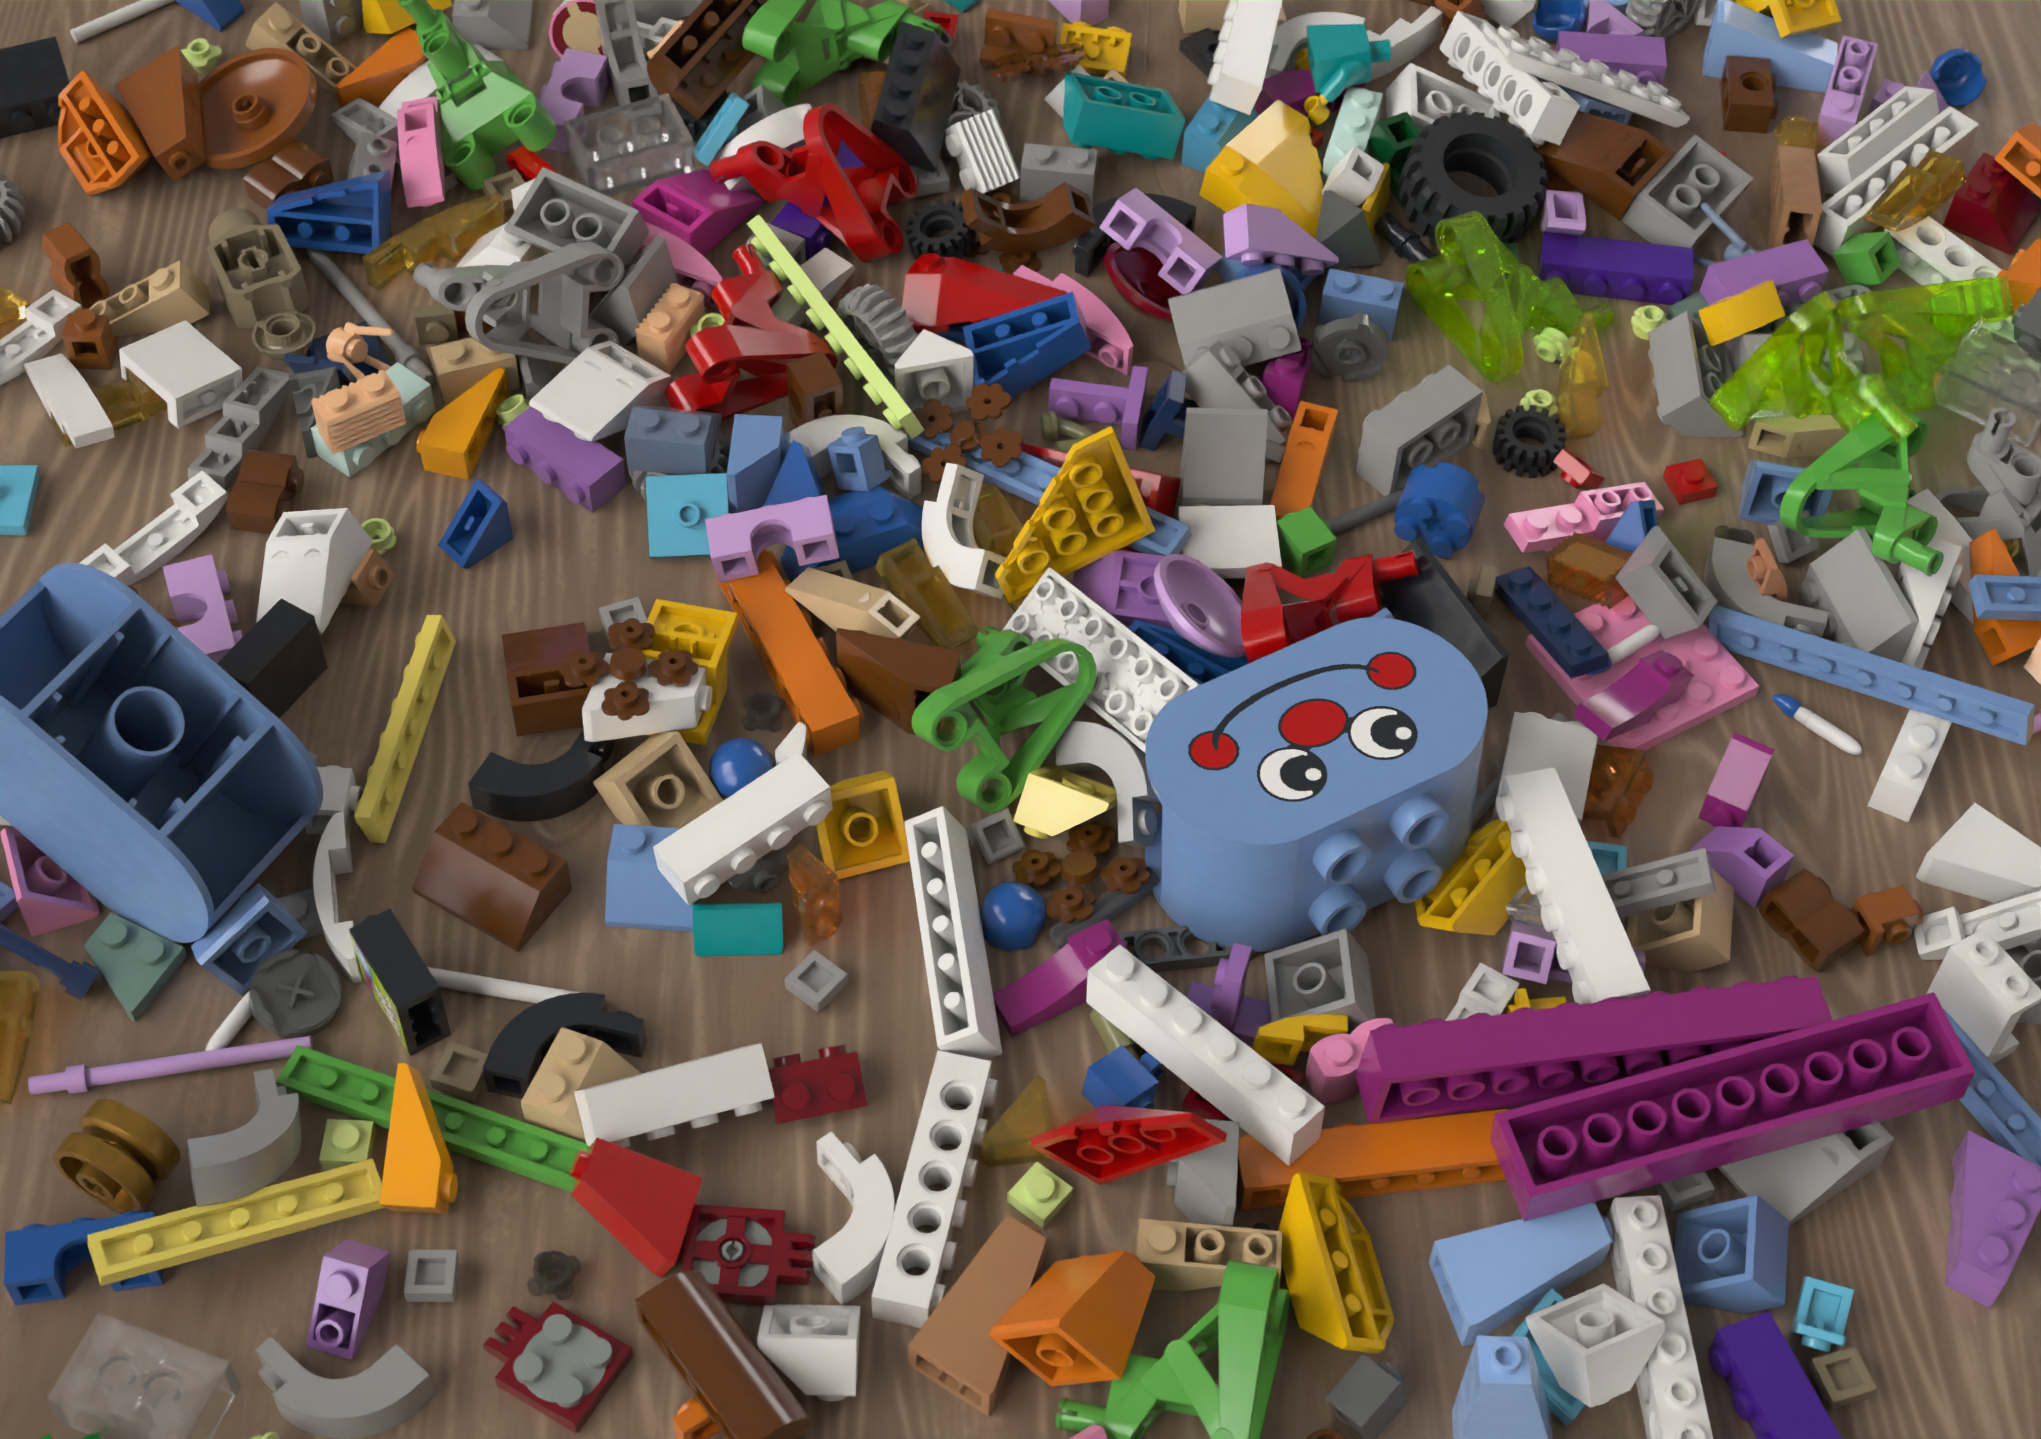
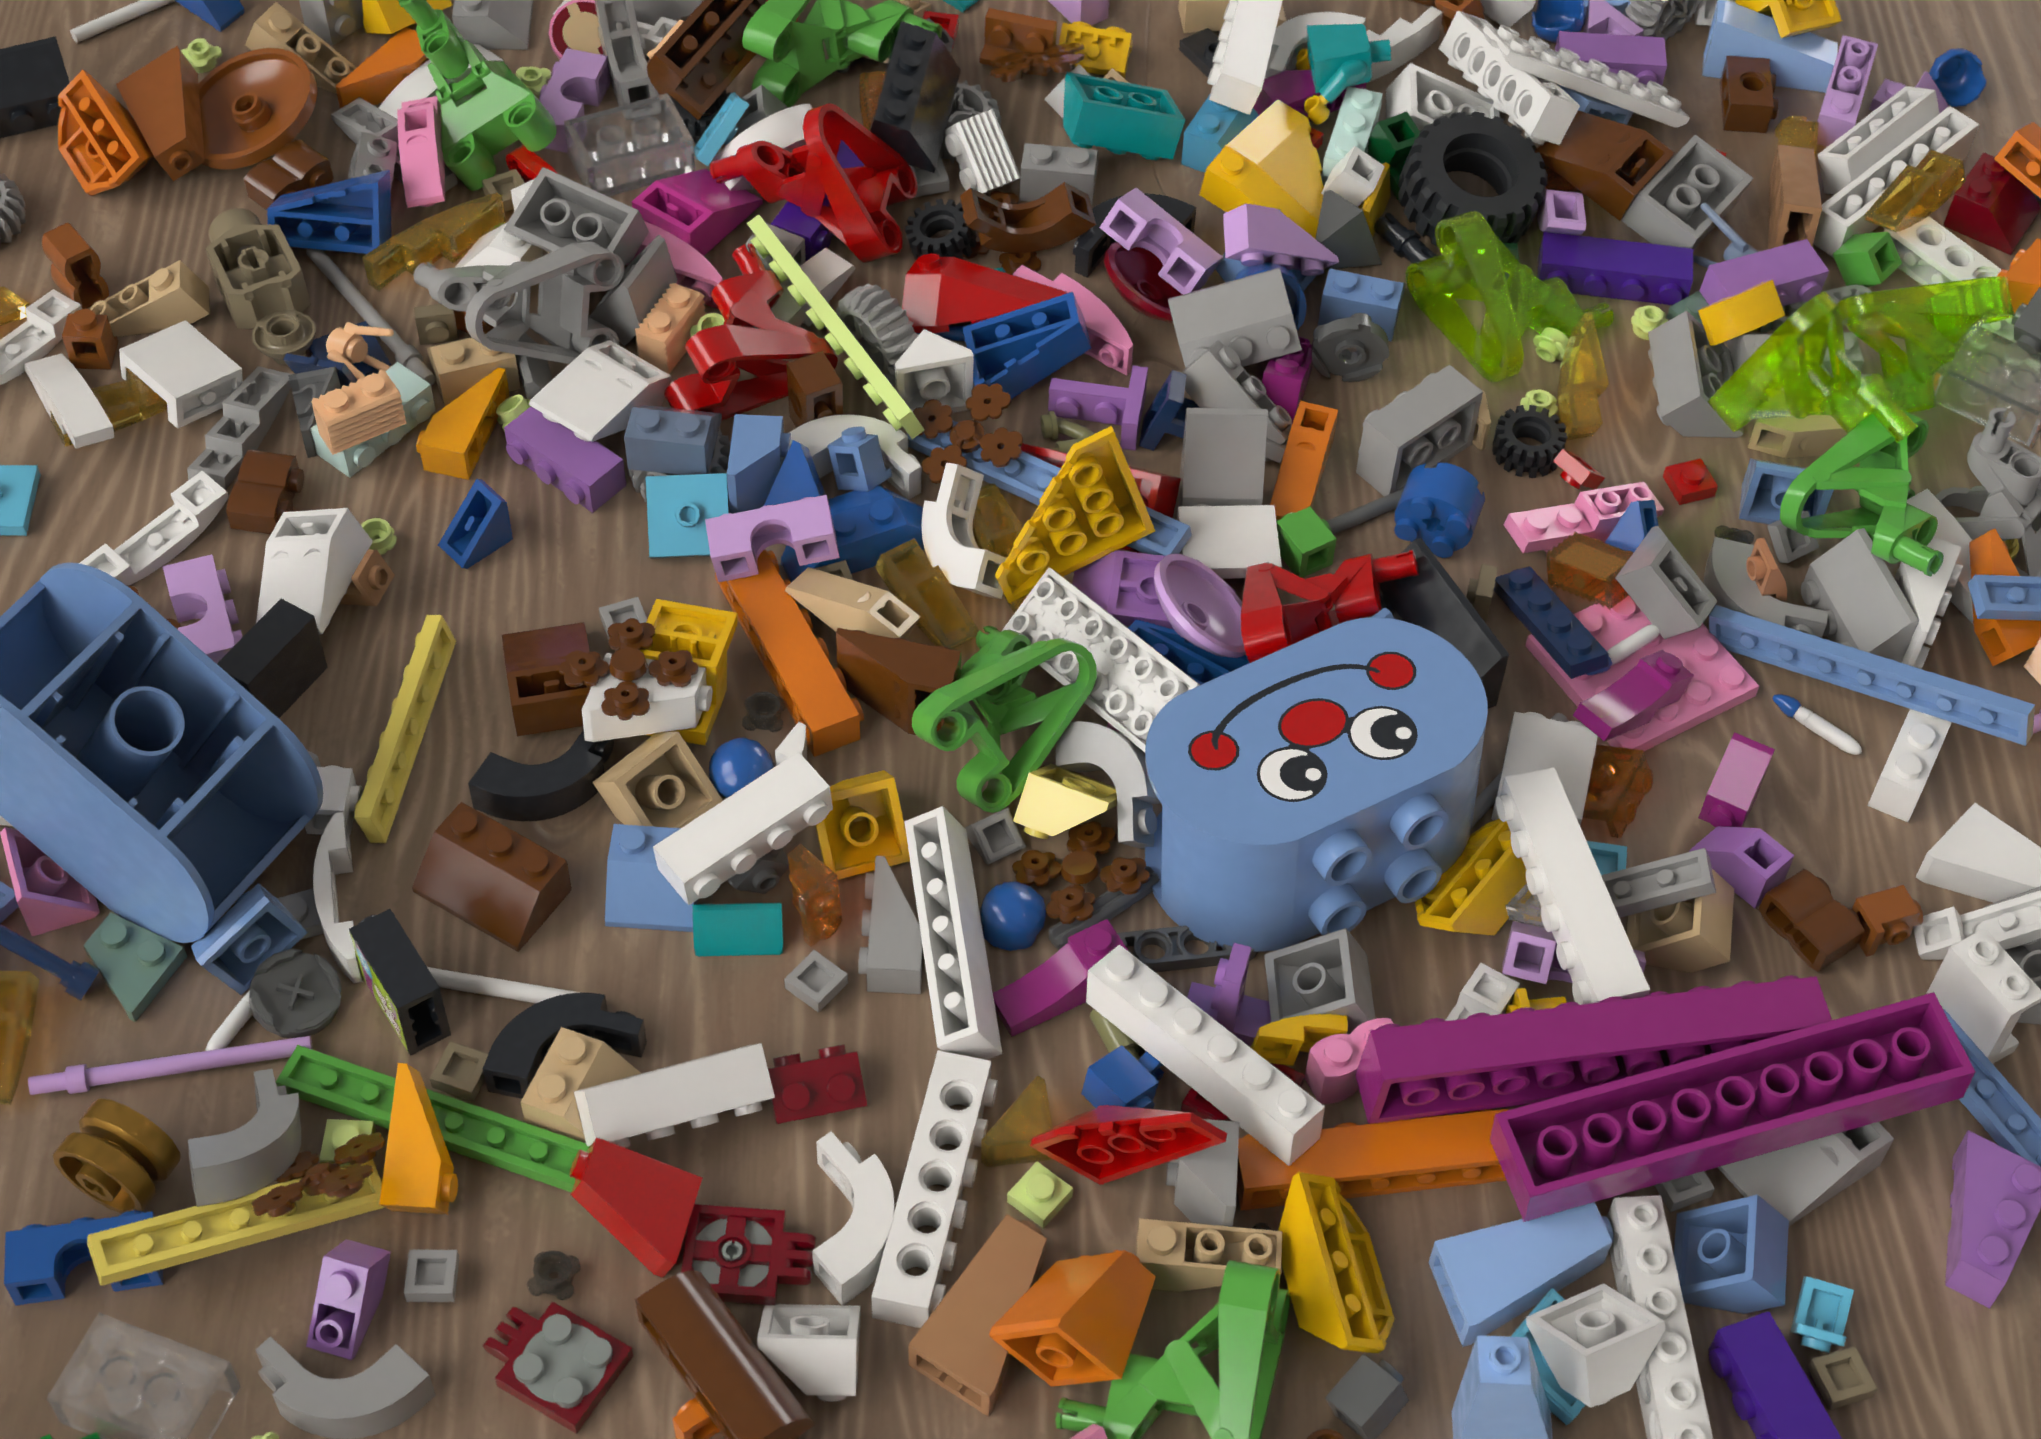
(323, 1177): none -> reddish brown plant
(533, 78): none -> yellowish green plate
(895, 942): none -> light grey slope

